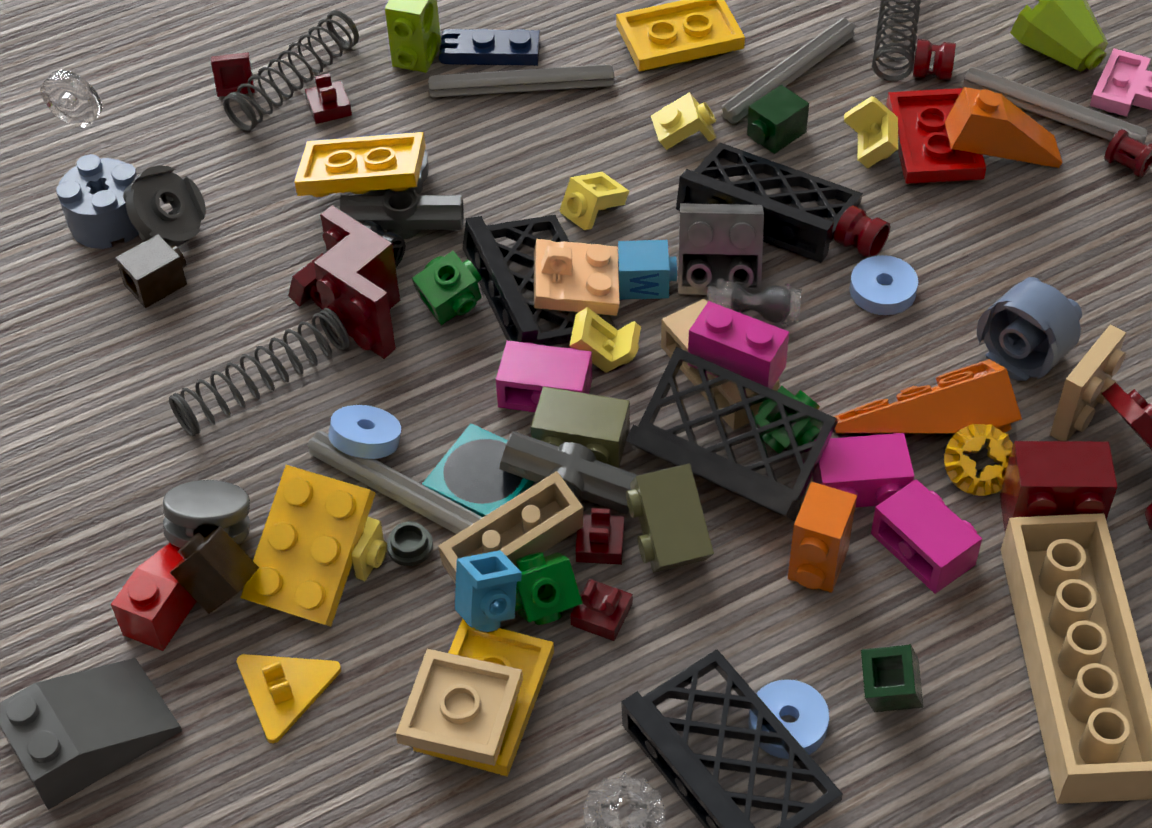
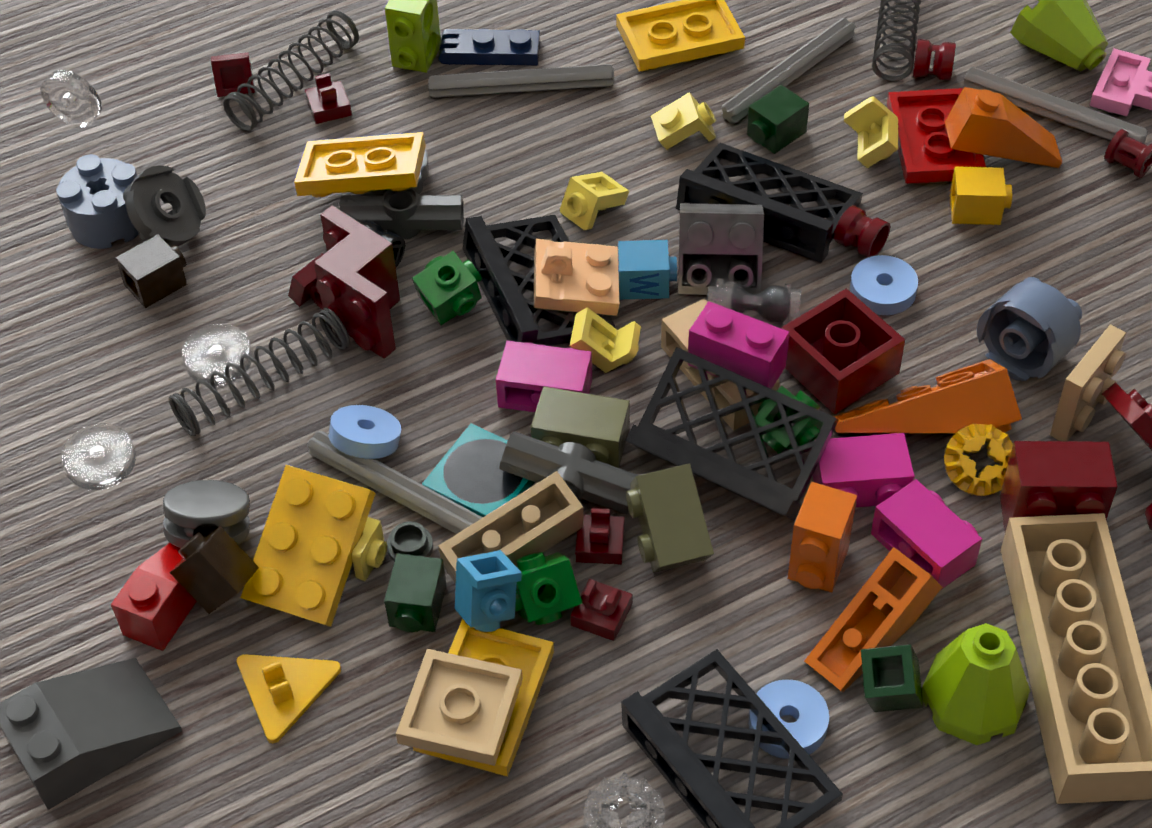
(102, 472): none -> clear piece
(211, 340): none -> clear piece
(415, 593): none -> dark green brick
(842, 350): none -> dark red brick
(874, 618): none -> orange slope
(977, 686): none -> lime cone
(979, 195): none -> yellow brick

